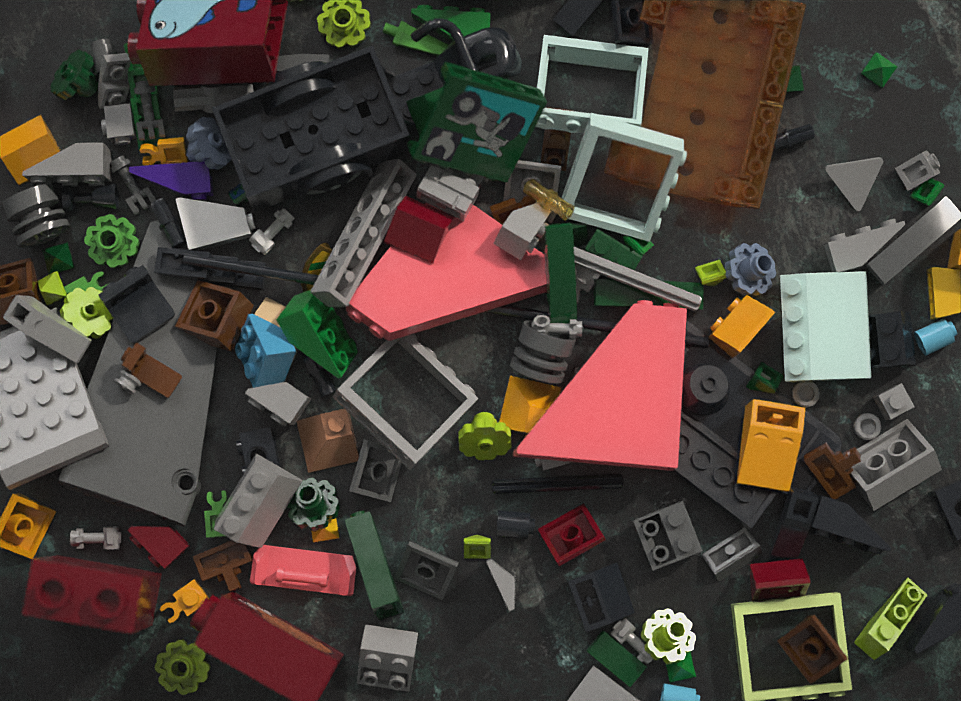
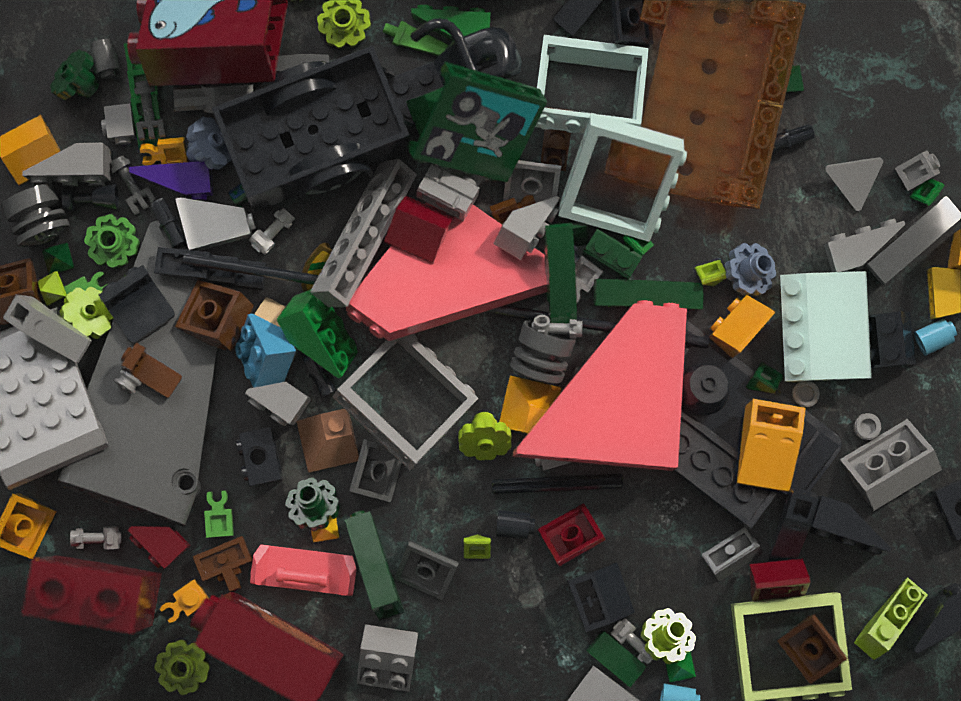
(112, 80): light grey slope -> none
(257, 502): light grey slope -> none
(504, 581): light grey slope -> none
(549, 199): clear yellow pin -> none
(637, 280): light grey axle -> none
(667, 535): dark grey slope -> none
(833, 469): reddish brown hinge -> none
(879, 70): green slope -> none
(893, 402): light grey brick -> none

